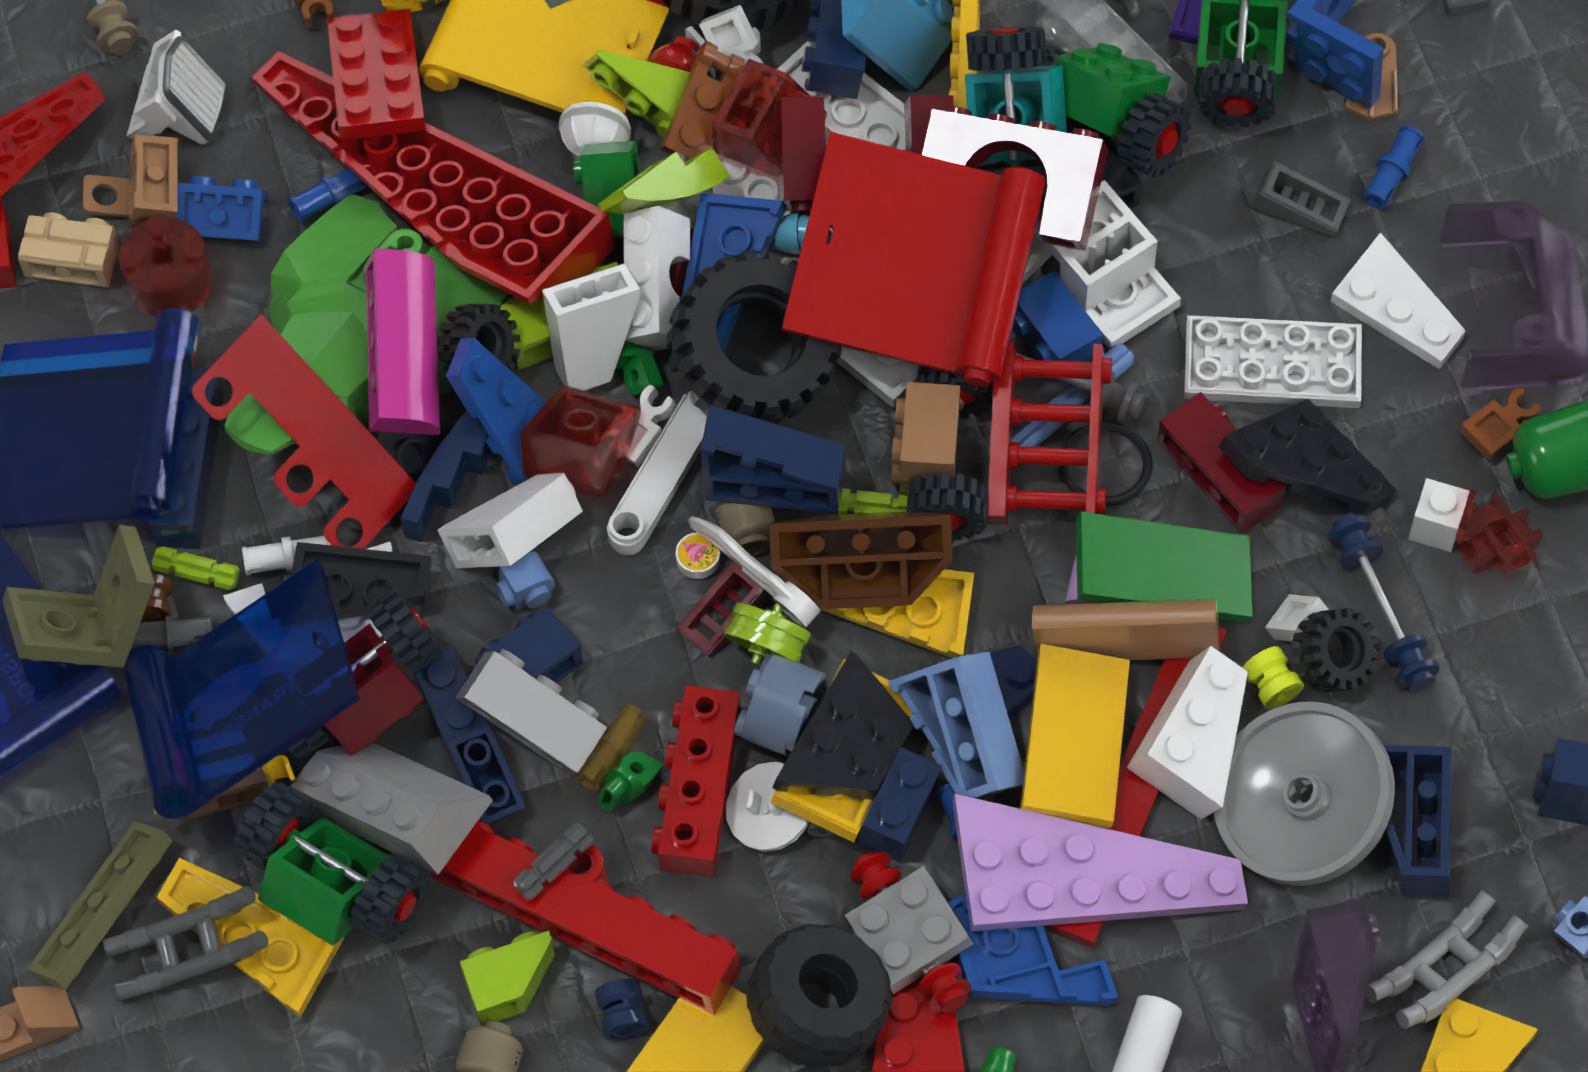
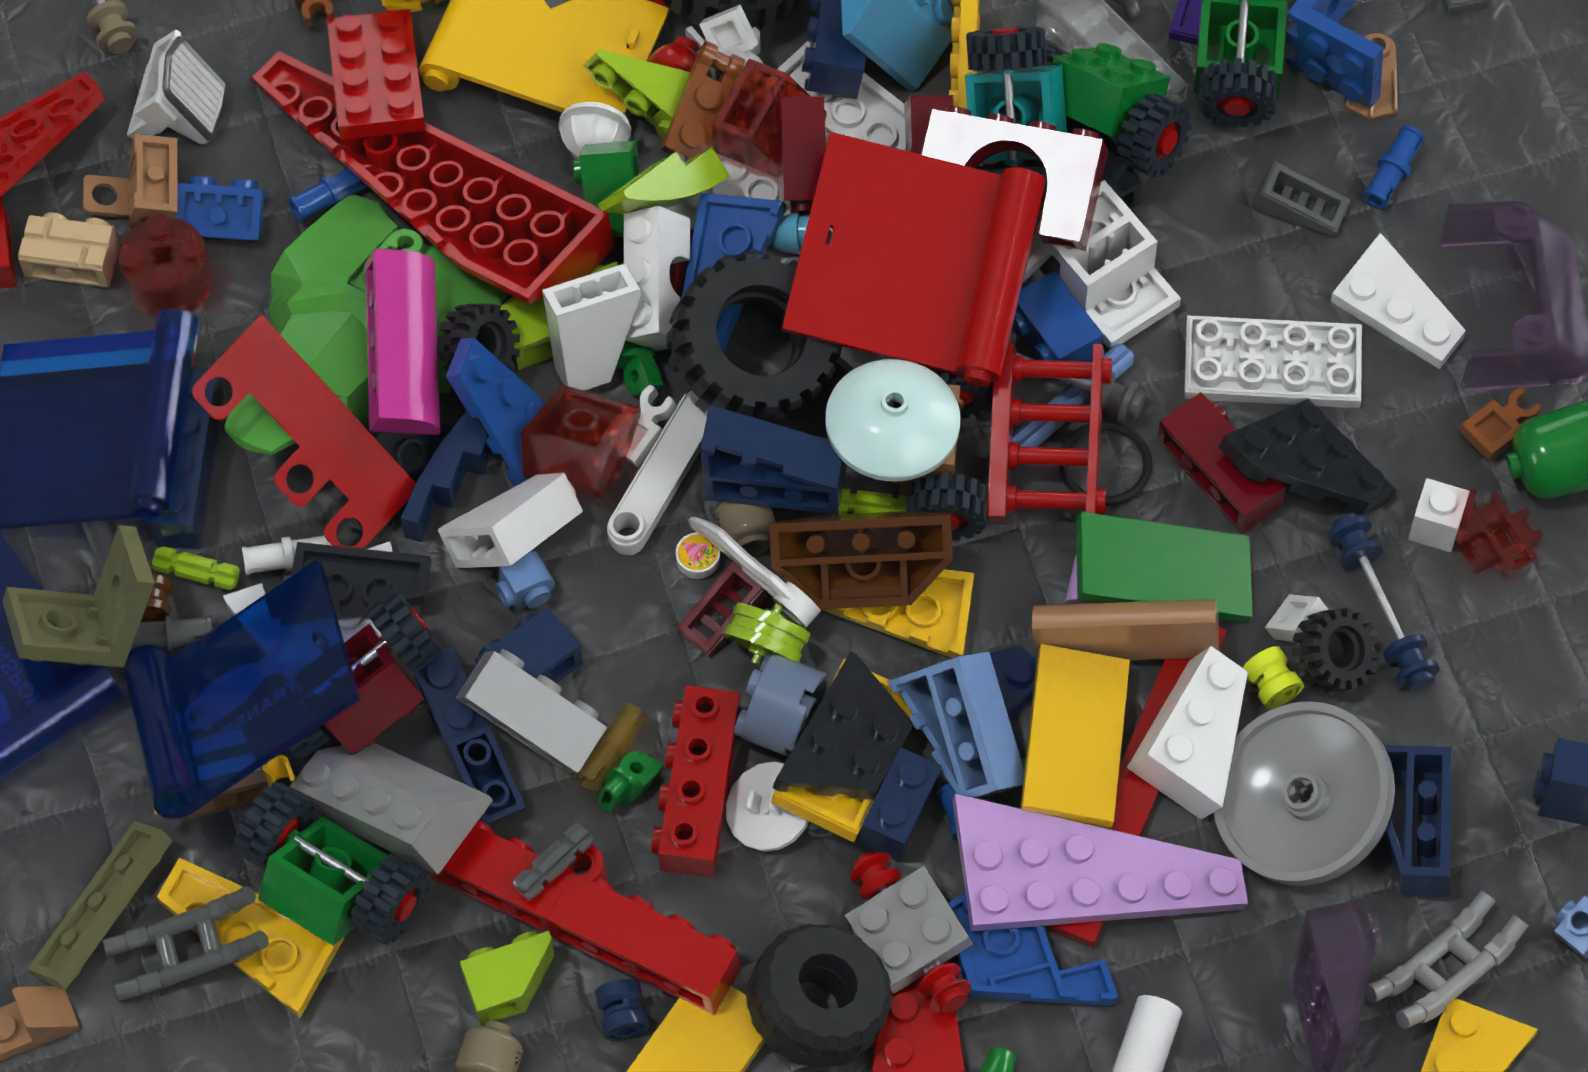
(888, 440): none -> light aqua dish

